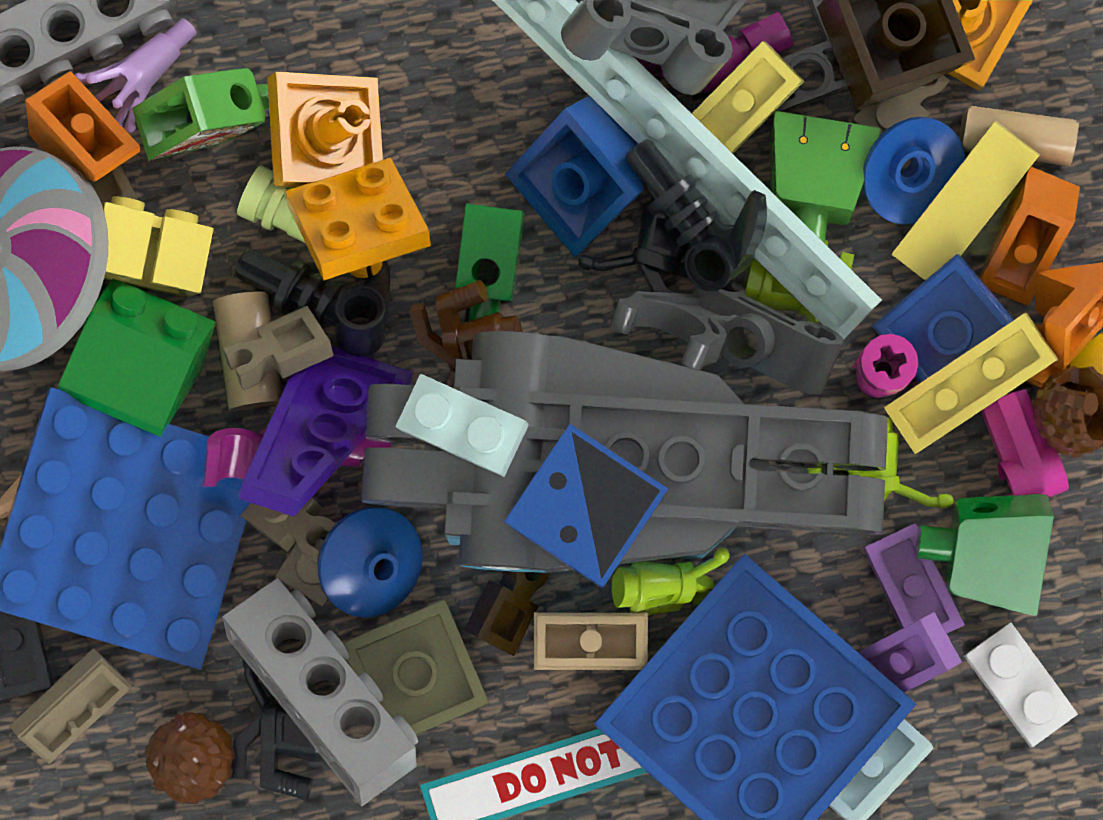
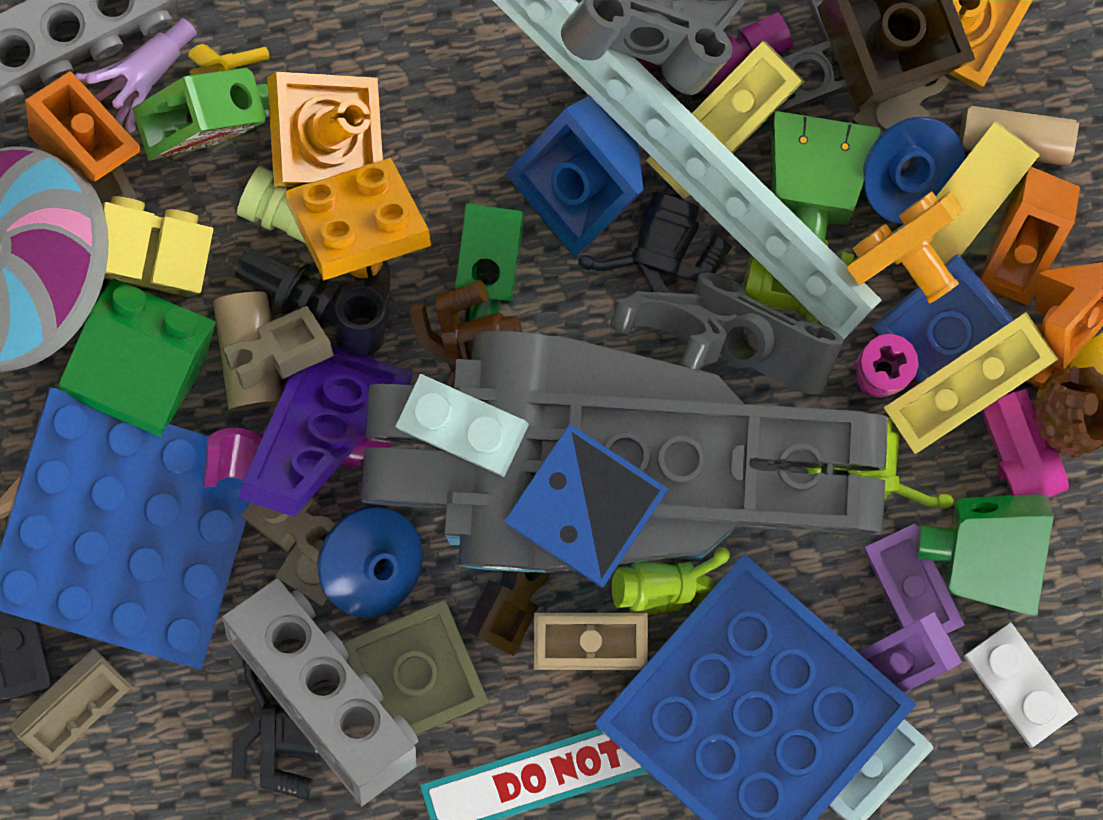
(190, 758): reddish brown piece -> none
(212, 62): none -> yellow hand
(701, 230): black piece -> none
(910, 246): none -> light orange plate

